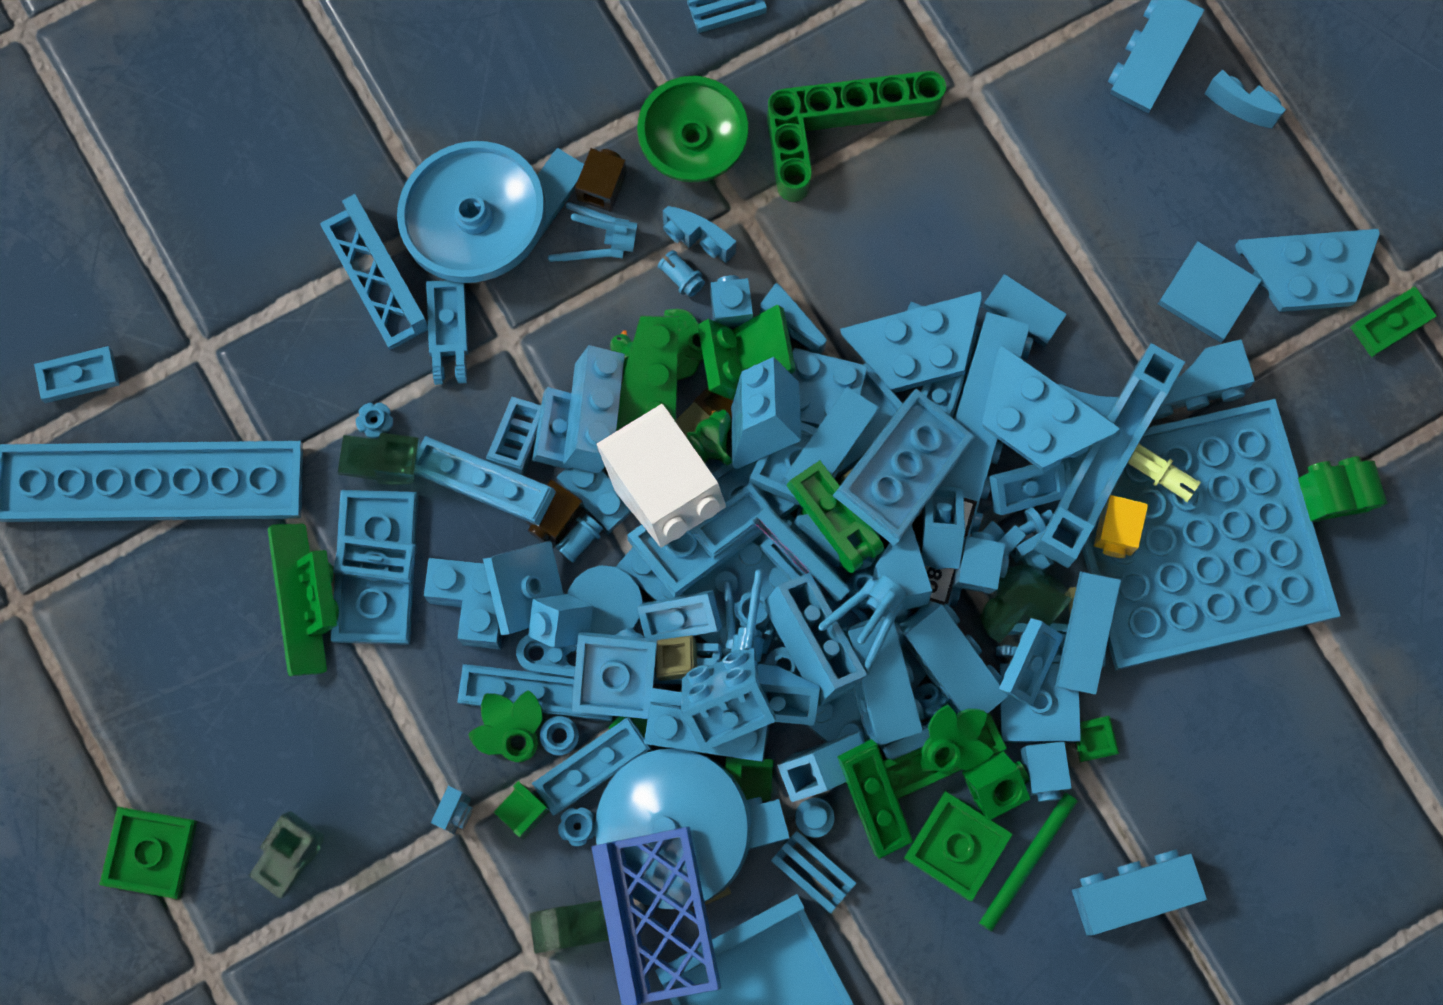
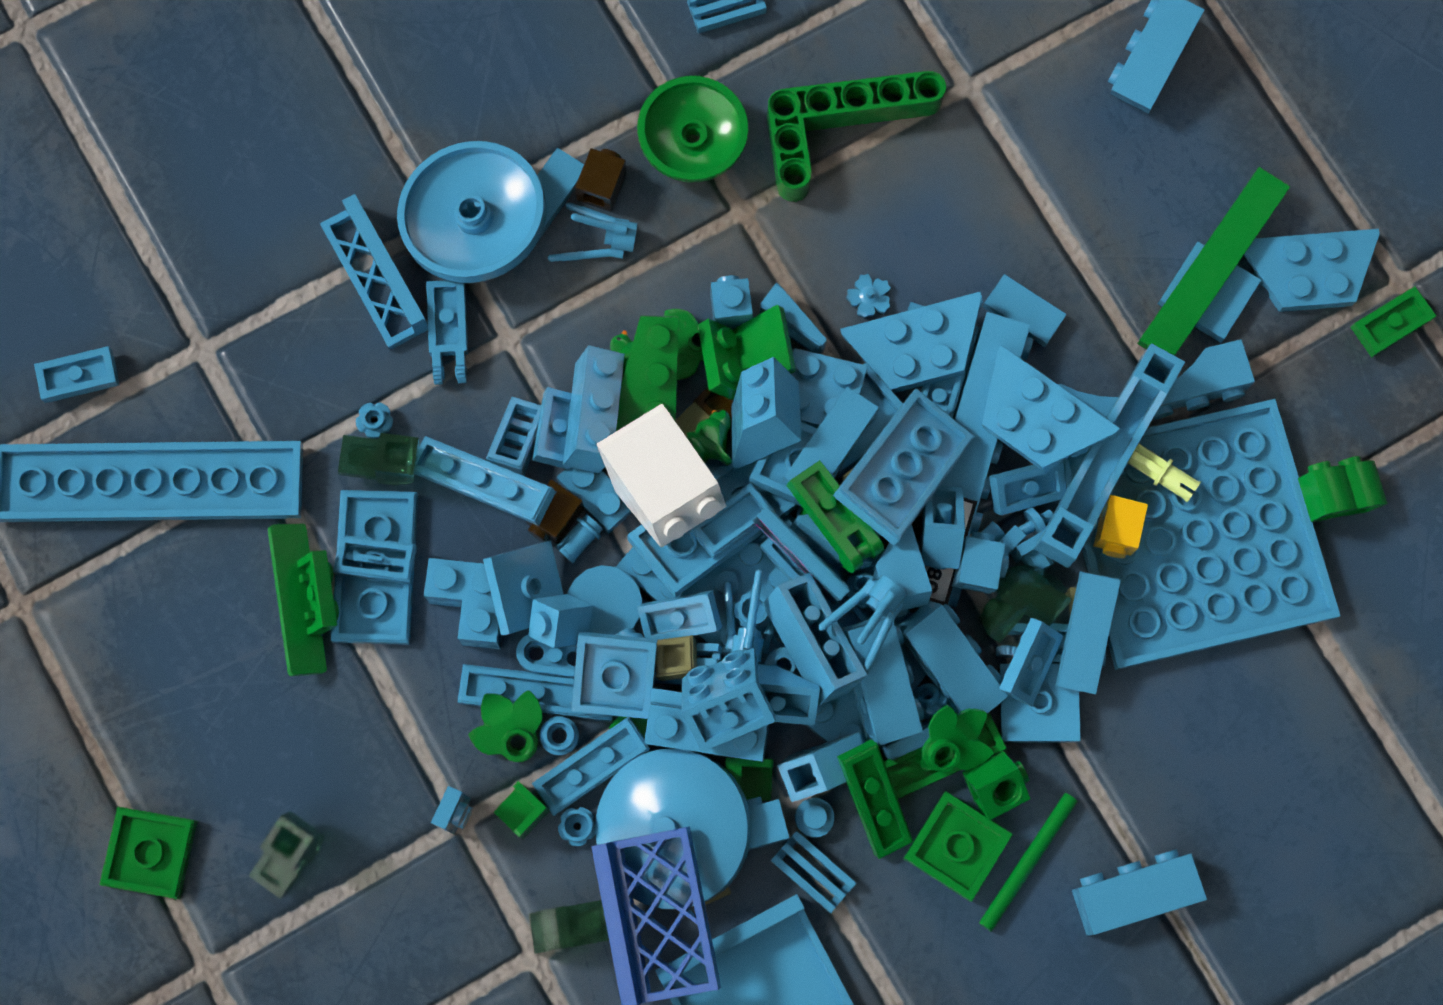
(687, 279): dark azure pin -> none
(689, 227): dark azure slope -> none
(869, 296): none -> dark azure plant
(1046, 770): dark azure brick -> none
(1096, 739): green tile -> none
(1215, 262): none -> green tile
(1257, 107): dark azure slope -> none

